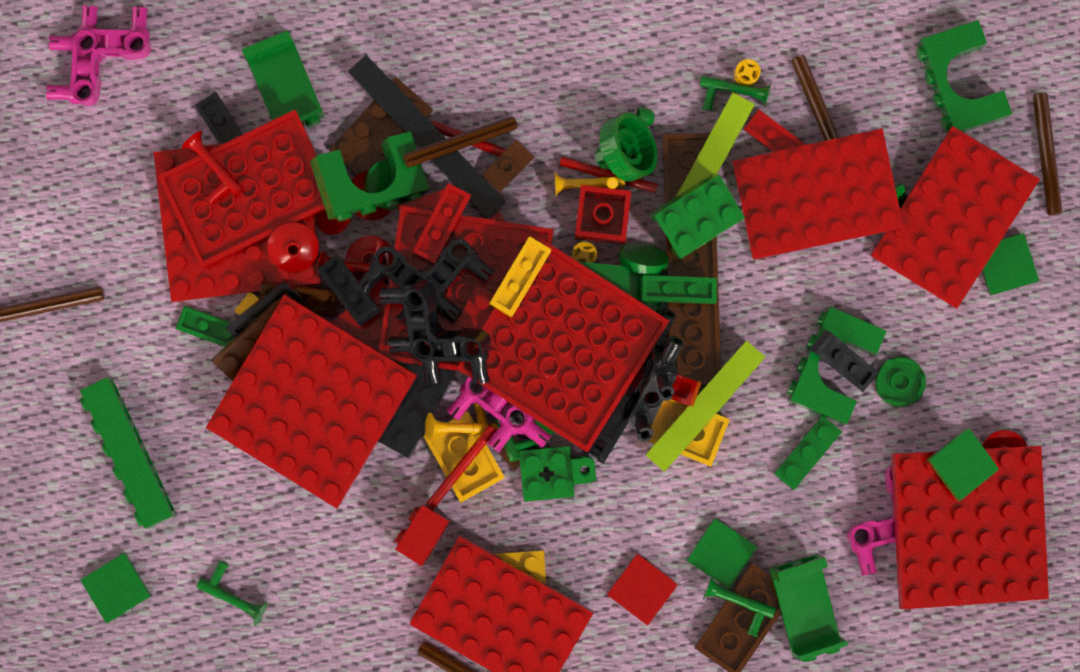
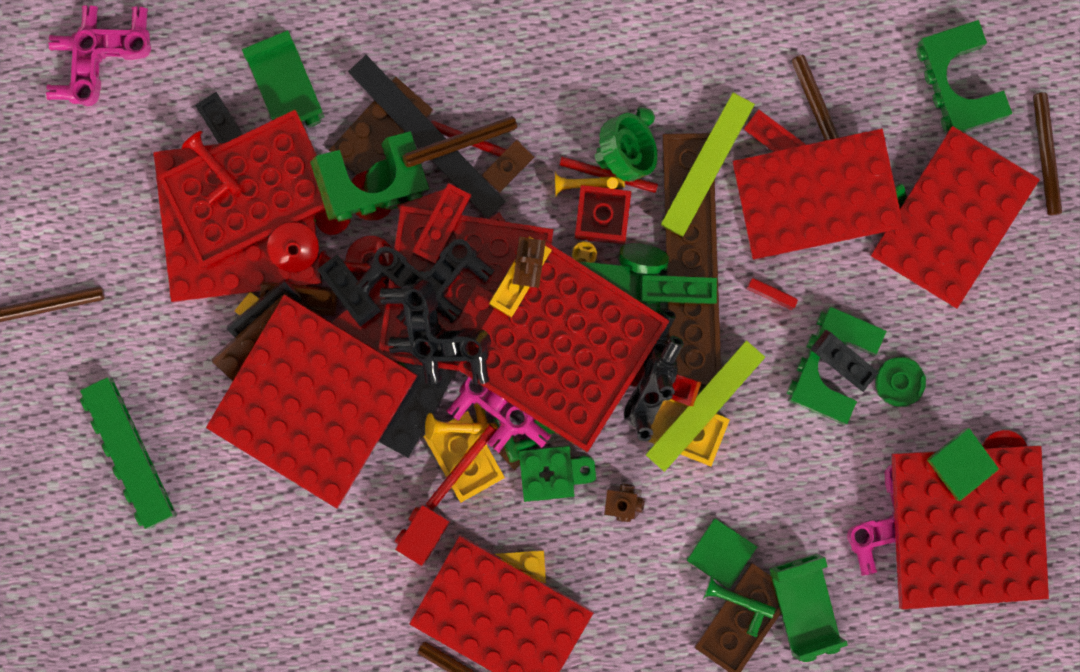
(116, 588): green tile -> none
(204, 326): green tile -> none
(212, 588): green piece -> none
(529, 262): none -> reddish brown hips
(611, 432): black plate -> none
(616, 504): none -> reddish brown brick
(642, 589): red tile -> none
(697, 215): green piece -> none
(714, 84): green piece -> none
(750, 70): yellow wheel -> none
(772, 294): none -> red tile
(807, 452): green plate -> none
(1009, 266): green tile -> none

